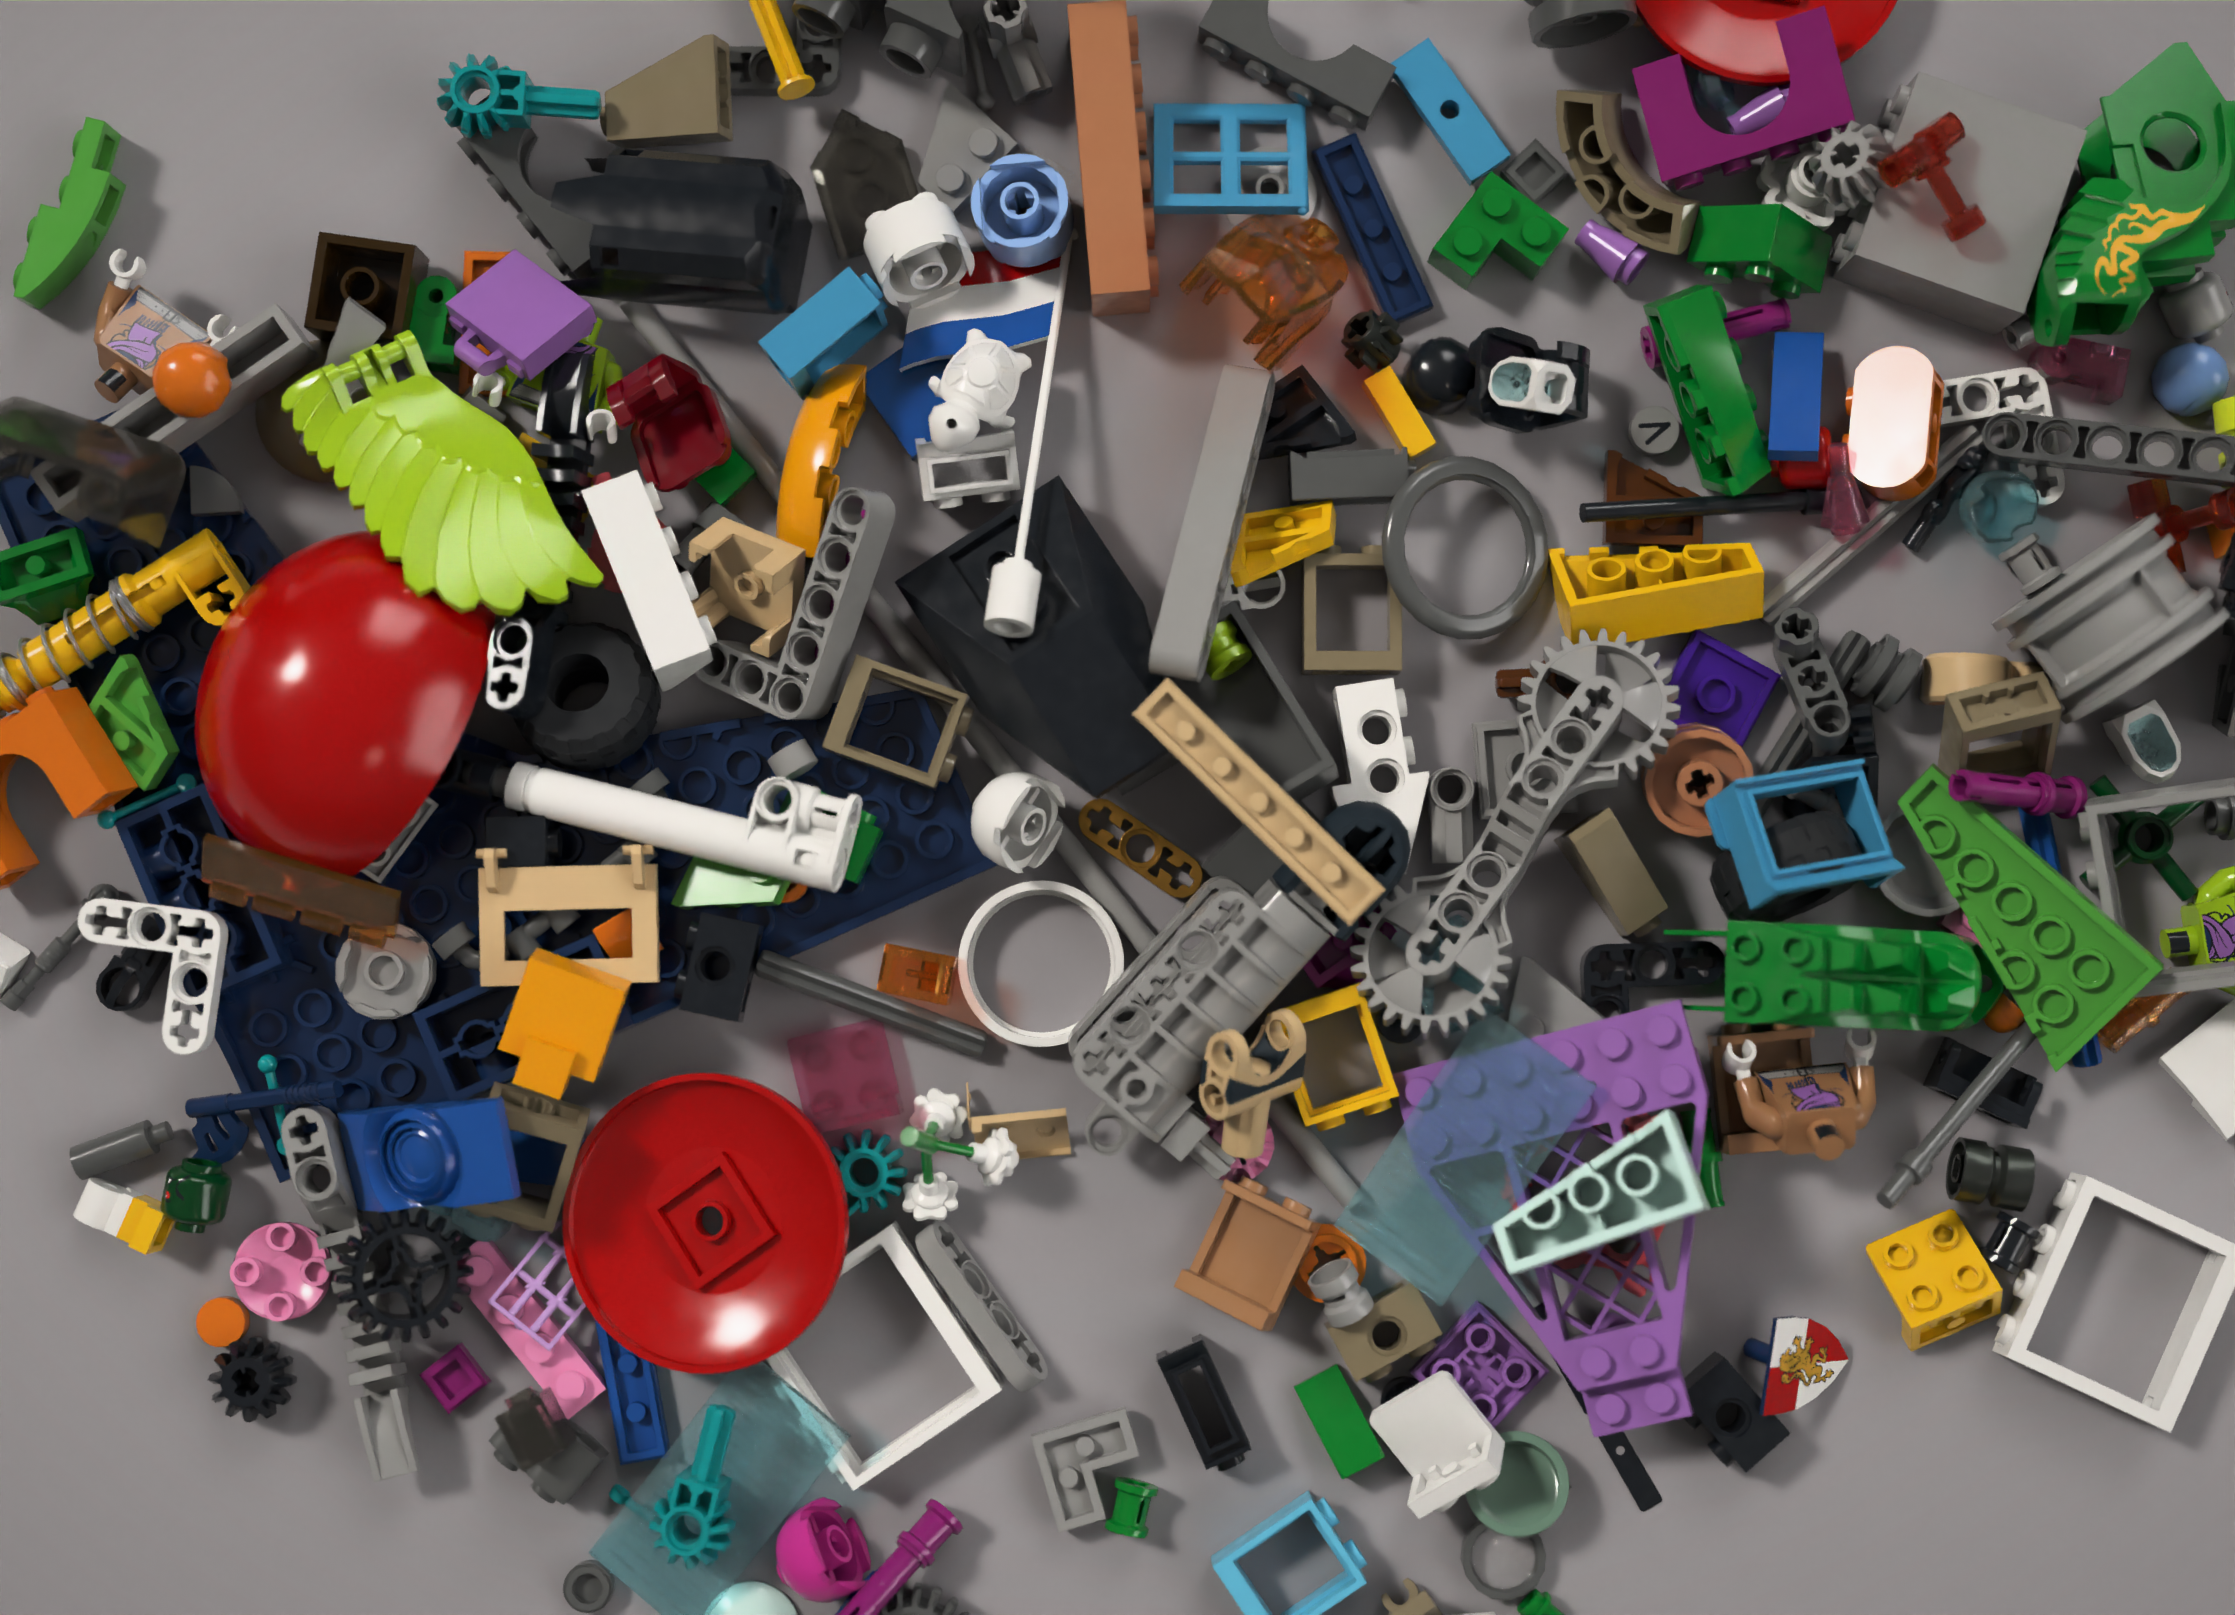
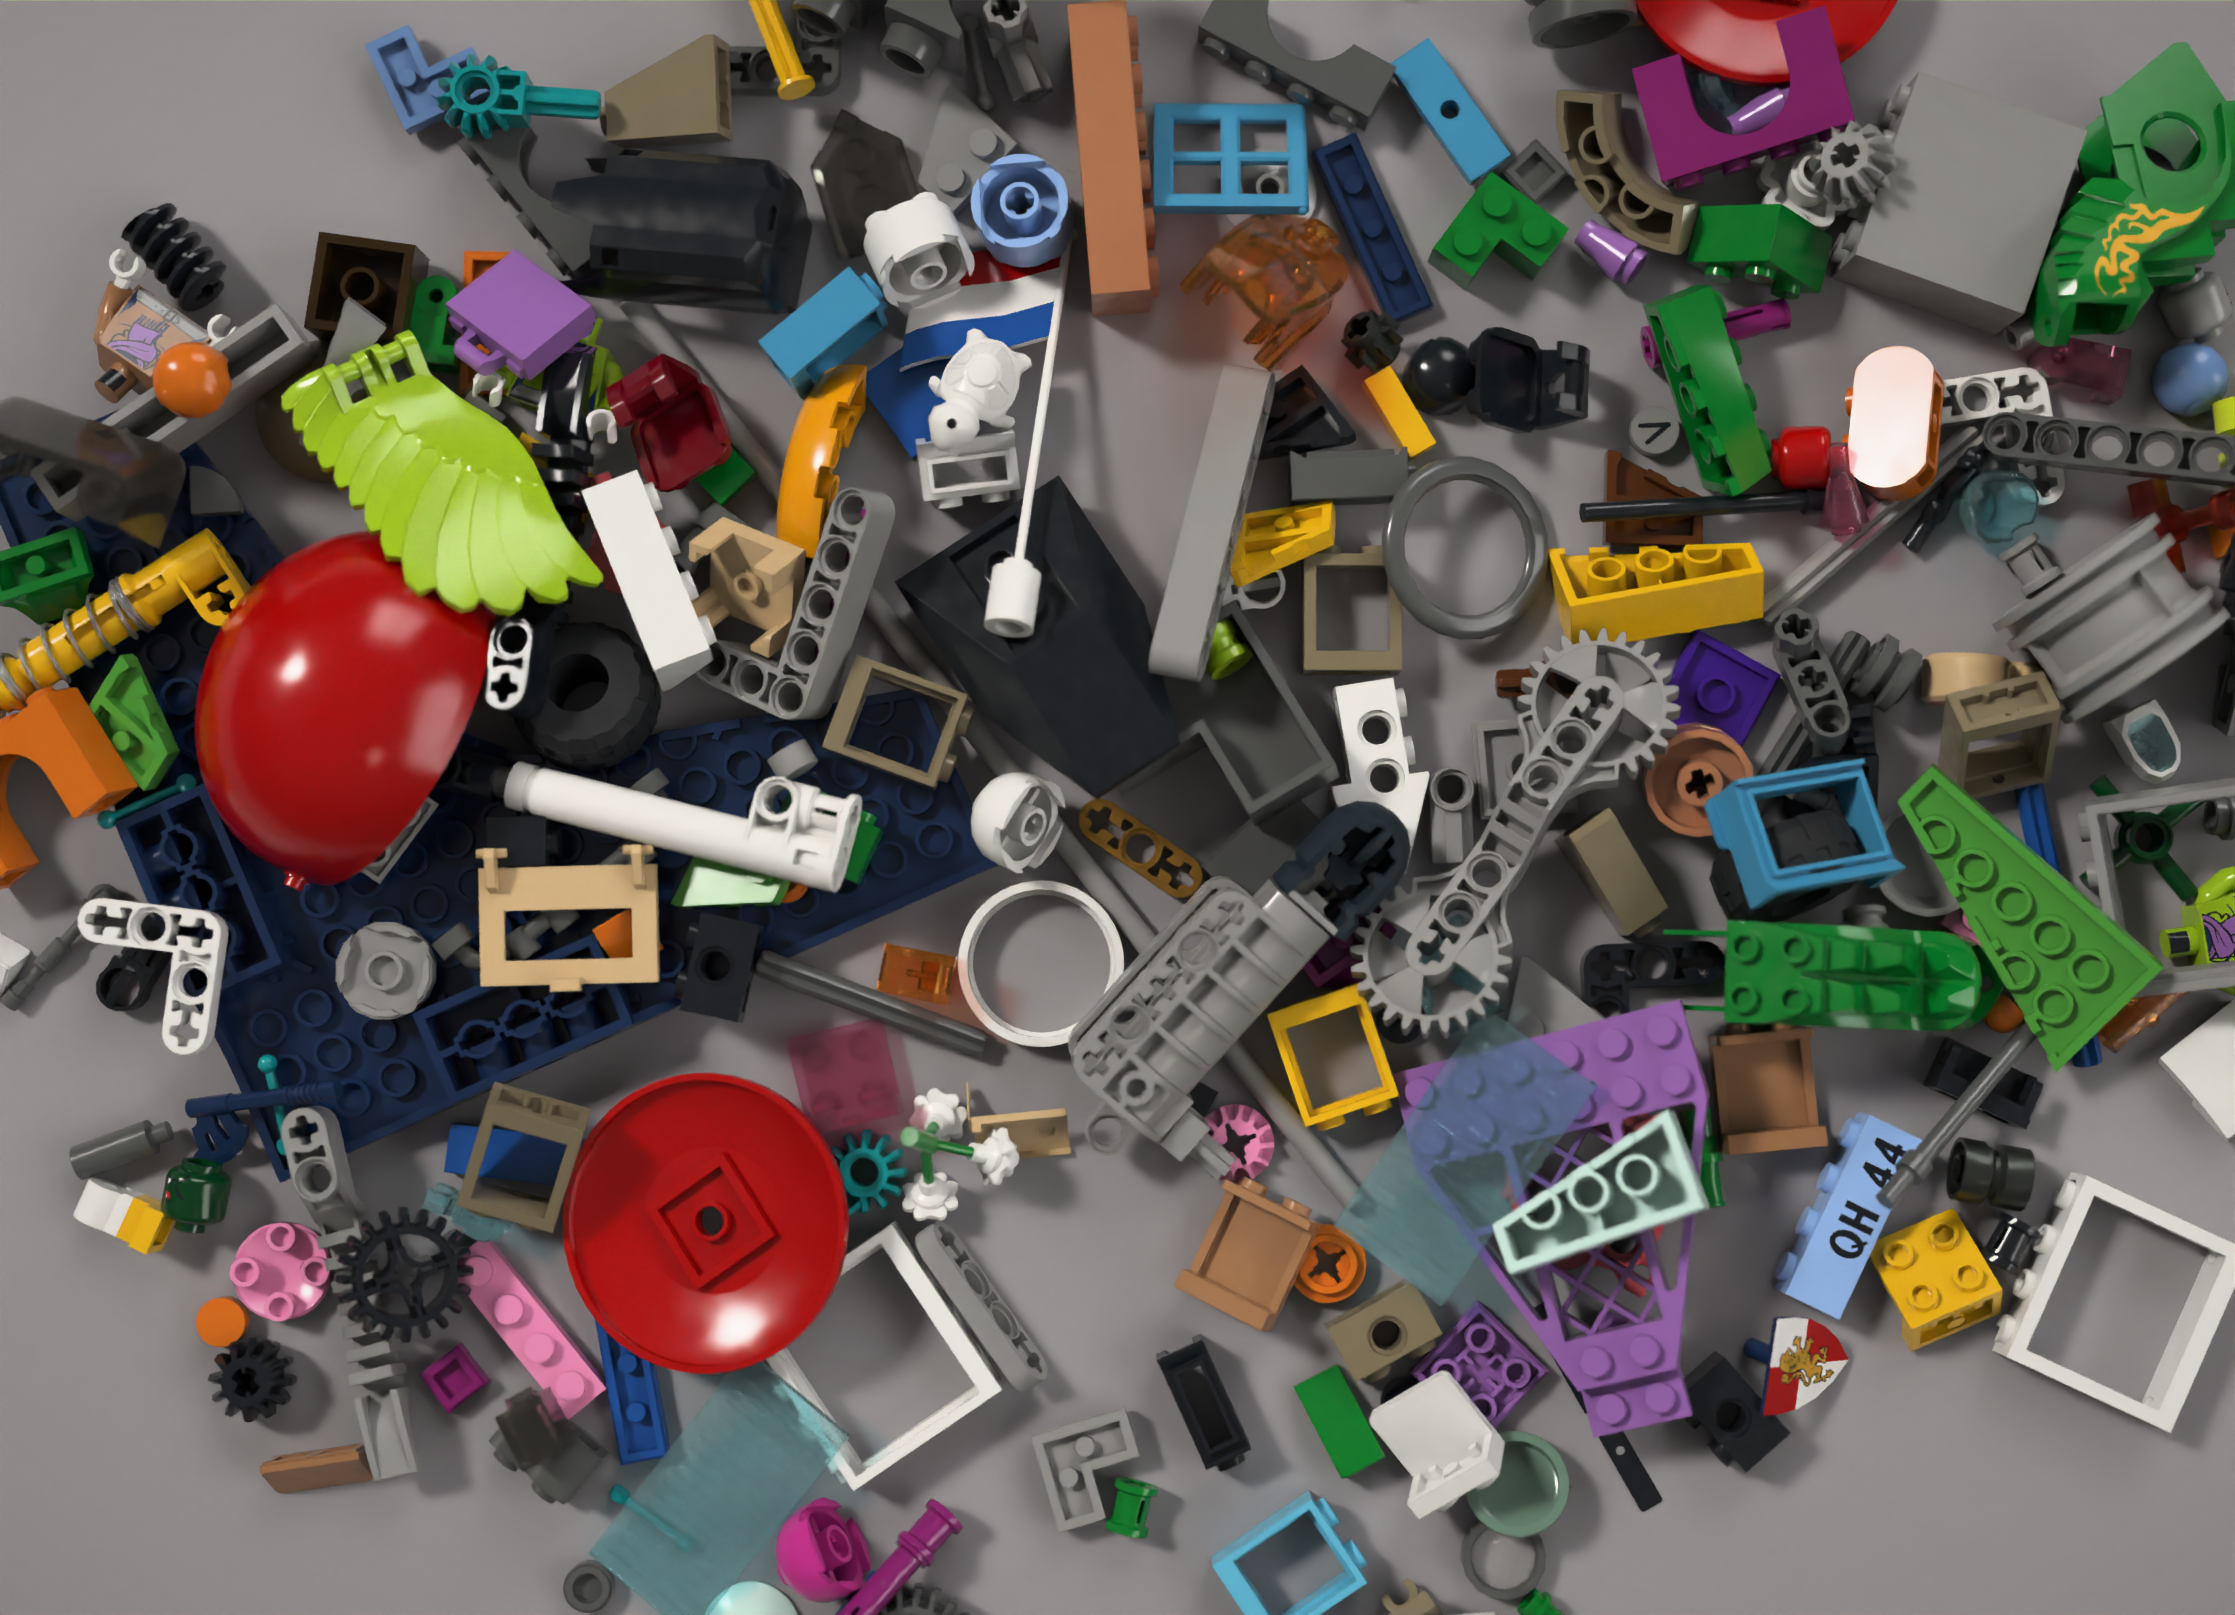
(68, 236): bright green slope -> none
(174, 256): none -> black piece
(289, 885): clear orange windscreen -> none
(317, 1468): none -> medium nougat slope
(412, 81): none -> medium blue plate
(429, 1154): blue slope -> none
(537, 1285): lavender window -> none
(562, 1022): light orange piece -> none
(702, 1494): teal gear -> none
(1245, 1083): tan connector -> none
(1259, 801): tan tile -> none
(1340, 1292): light grey wheel -> none
(1532, 385): white rock -> none
(1796, 396): blue tile -> none
(1808, 1105): medium nougat torso -> none
(1846, 1216): none -> light blue brick
(1865, 916): none -> light grey bush
(1926, 159): clear red bar -> none
(2034, 793): magenta pin -> none

